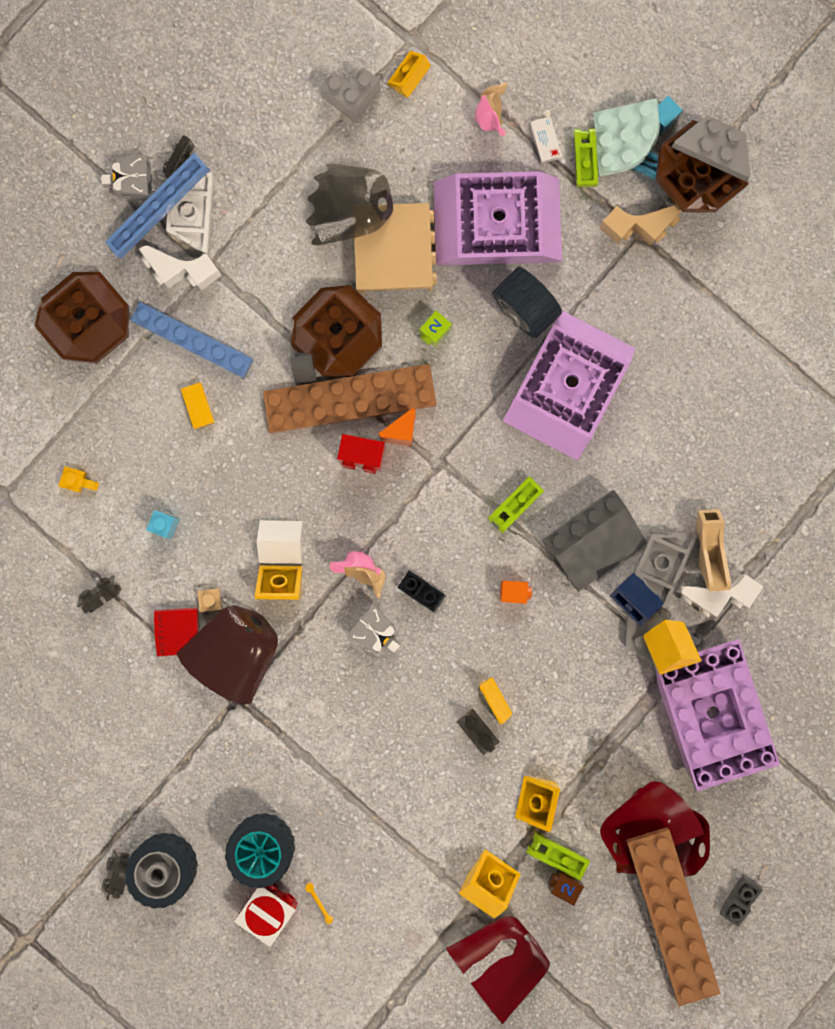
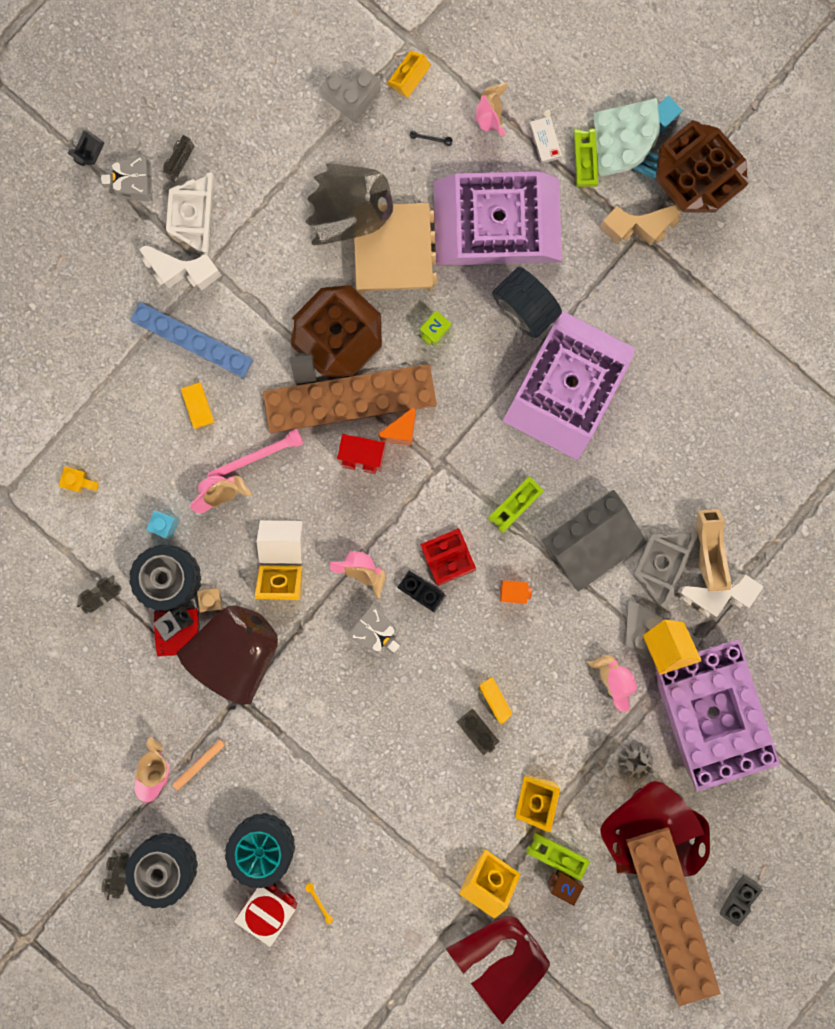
(87, 149): none -> black bracket
(97, 332): reddish brown piece -> none
(151, 772): none -> tan hair
(157, 206): medium blue plate -> none
(165, 577): none -> wheel
(173, 622): none -> bracket
(203, 760): none -> light nougat bar
(218, 490): none -> tan hair
(293, 439): none -> bright pink piece
(447, 141): none -> black hinge
(448, 557): none -> red slope
(617, 679): none -> bright pink hair
(632, 751): none -> light grey gear
(636, 599): dark blue brick -> none
(717, 146): light grey wing -> none

